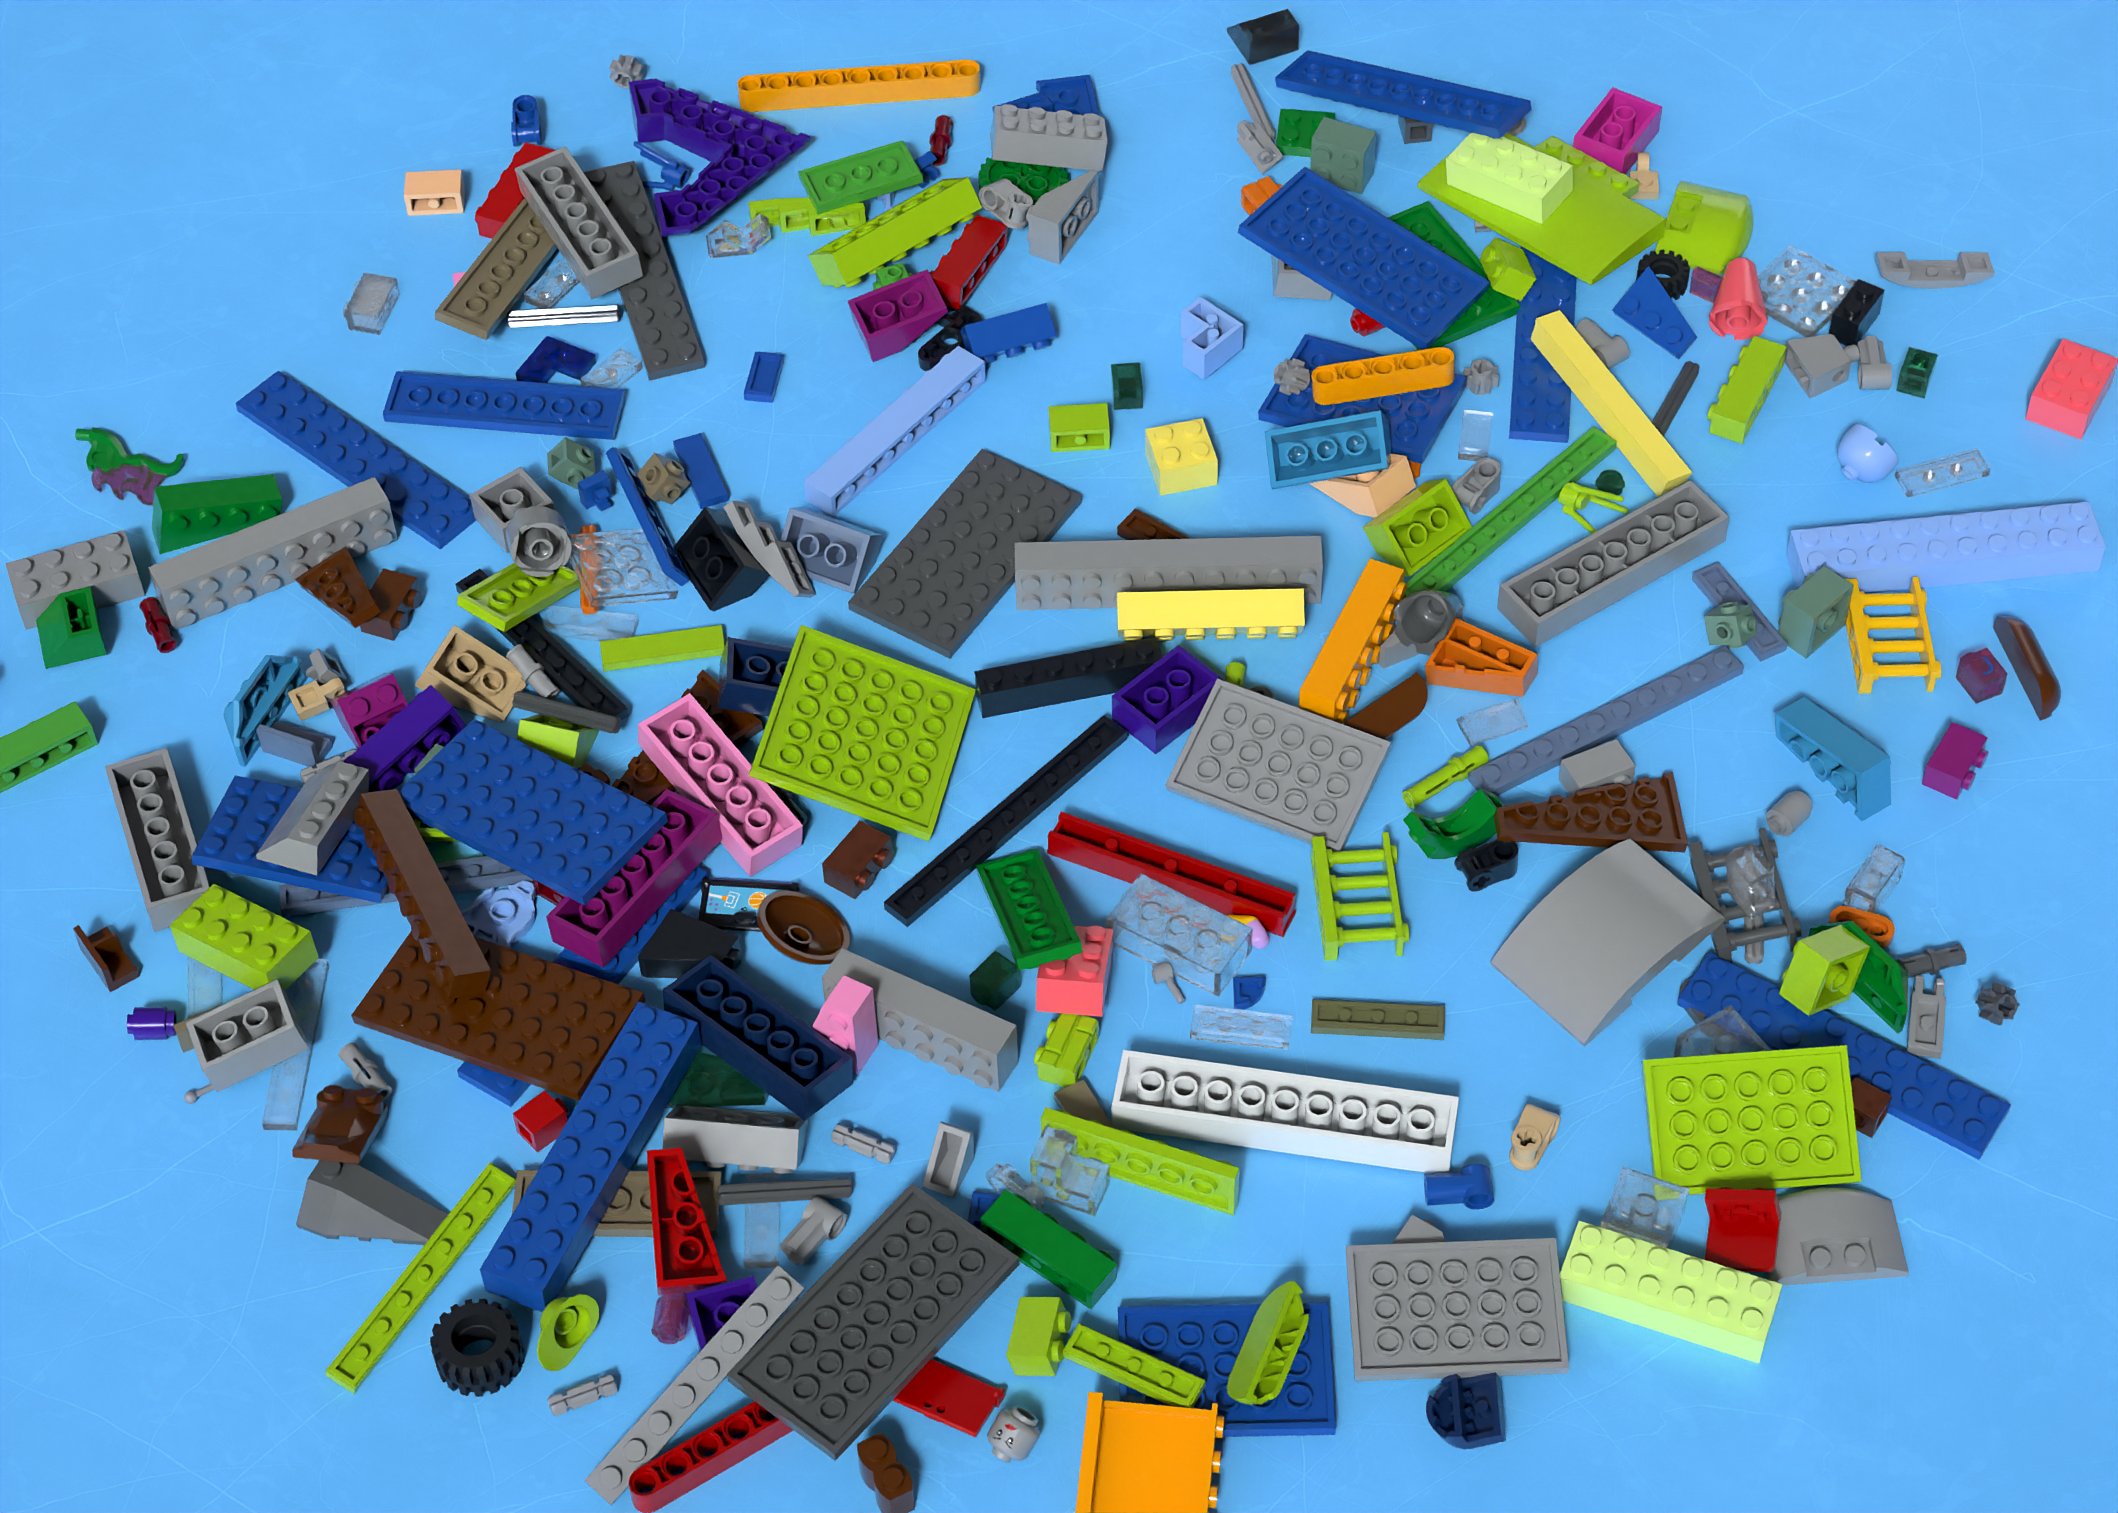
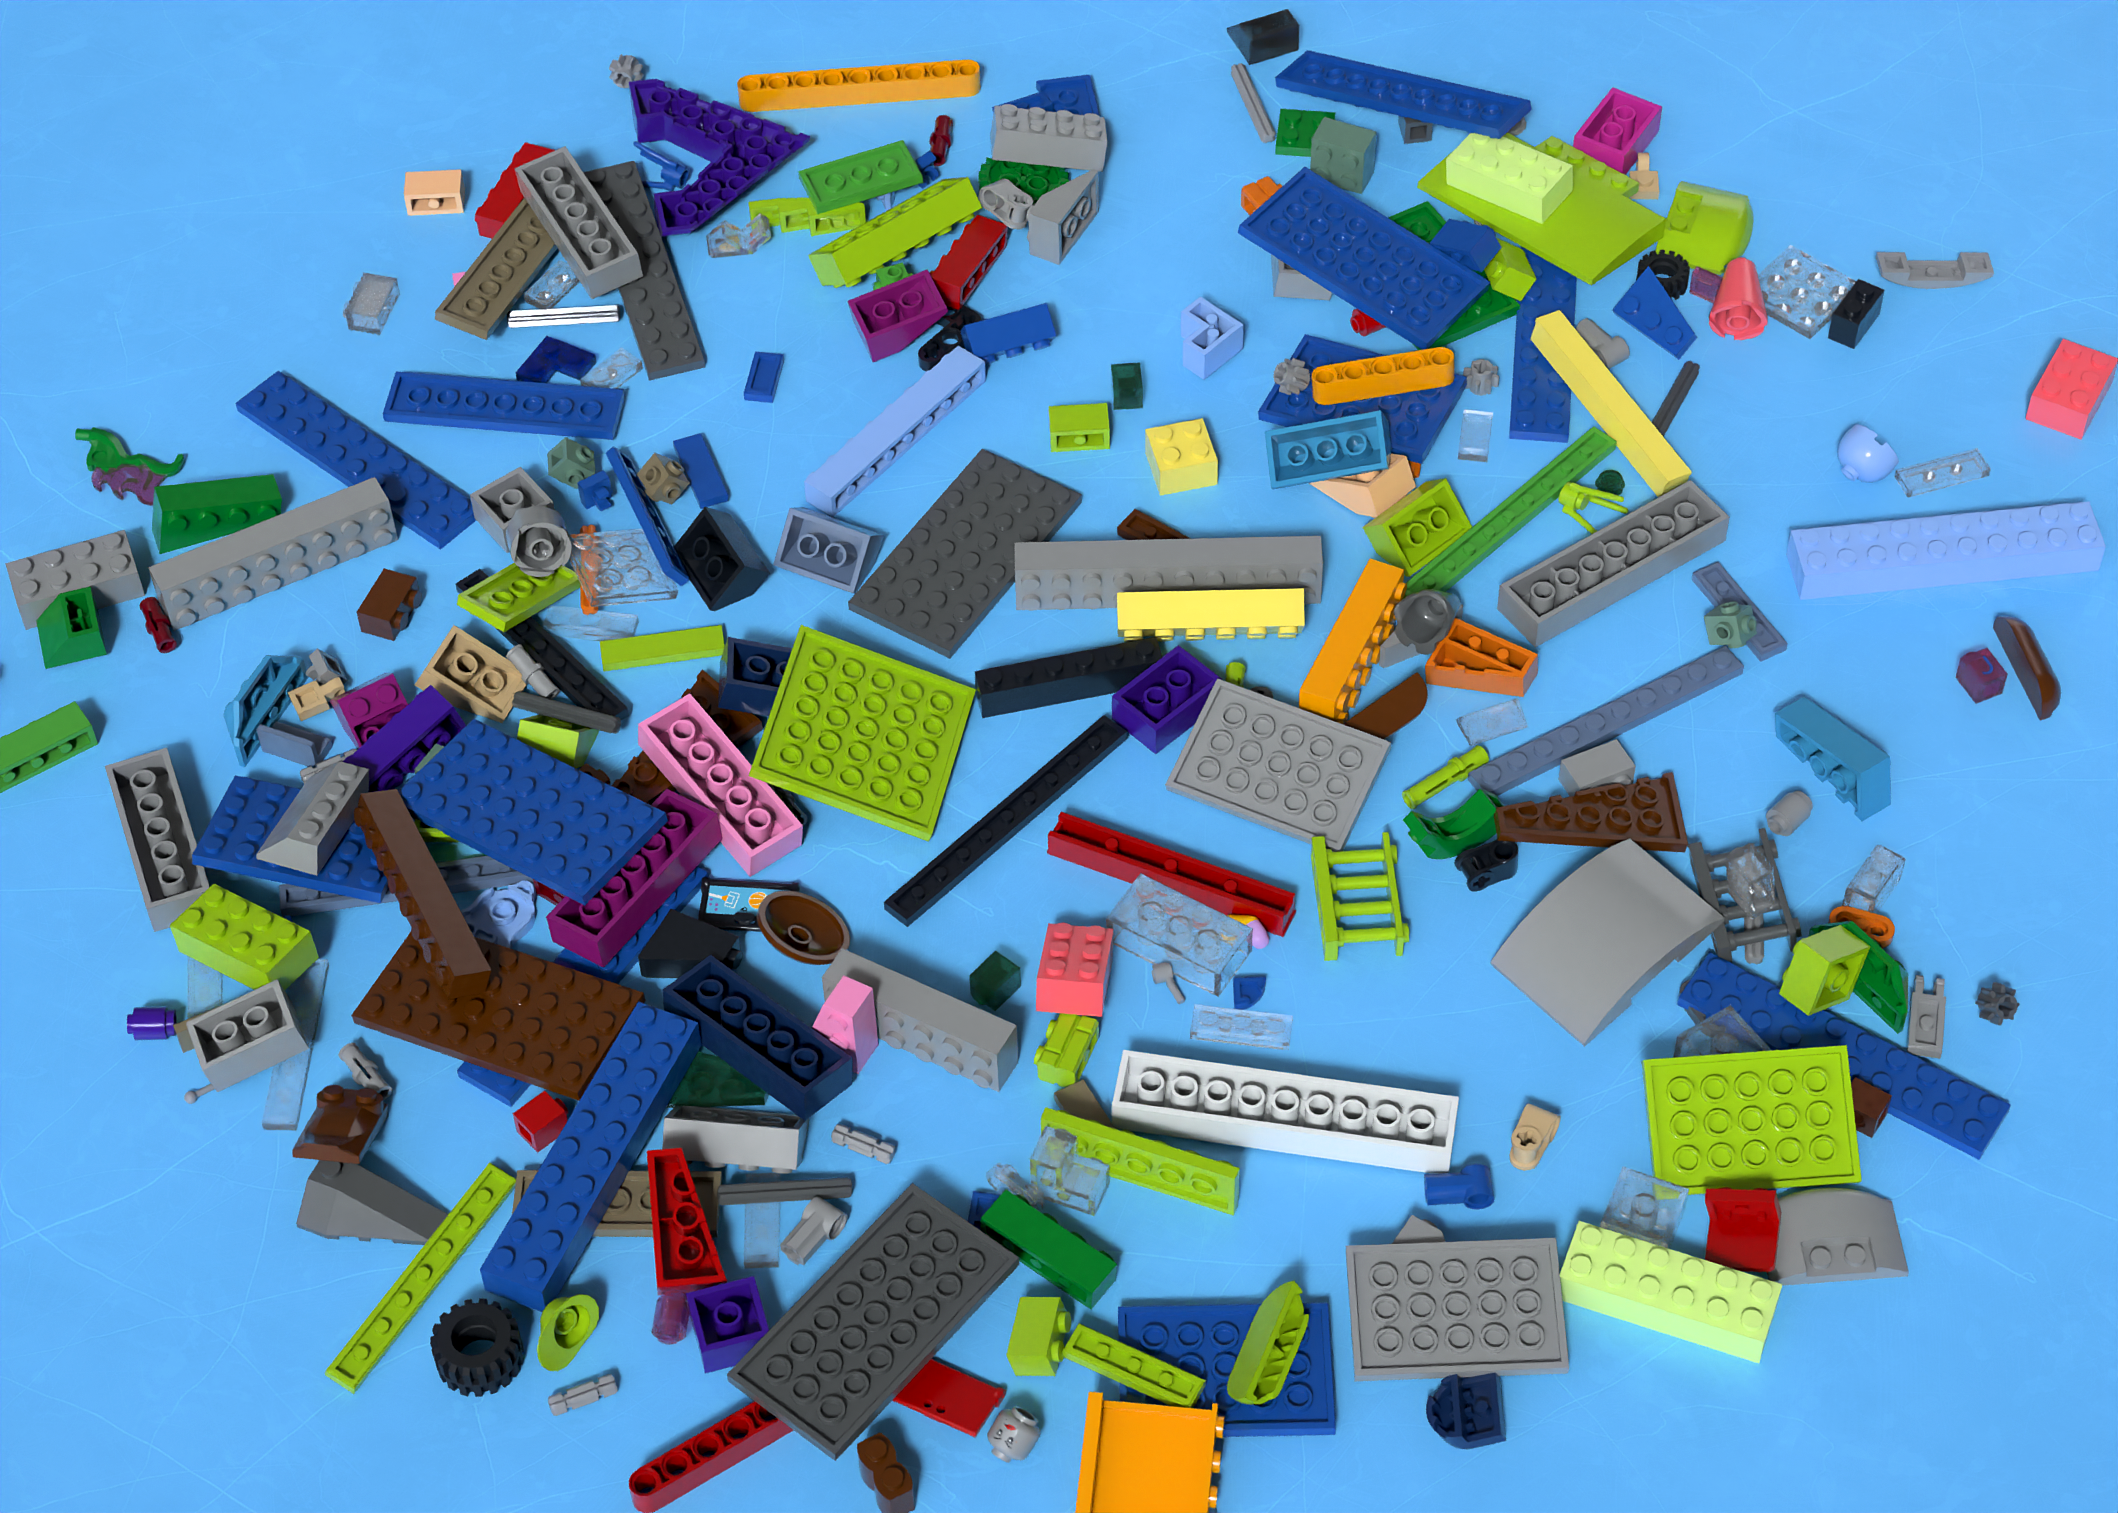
(107, 957): reddish brown panel -> none
(341, 588): reddish brown wing -> none
(525, 121): blue piece -> none
(694, 1384): light grey plate -> none
(775, 556): light grey slope -> none
(857, 860): copper brick -> none
(949, 1159): light grey slope -> none
(1029, 909): green plate -> none
(1258, 145): light grey hinge -> none
(1378, 1019): olive tile -> none
(1467, 243): none -> blue brick
(1478, 484): light grey piece -> none
(1747, 389): lime brick -> none
(1815, 611): sand green brick -> none
(1819, 362): light grey torso -> none
(1863, 648): yellow fence -> none
(1873, 369): light grey piece -> none
(1916, 372): clear green brick -> none
(1934, 960): dark grey pin -> none
(1955, 760): magenta brick -> none

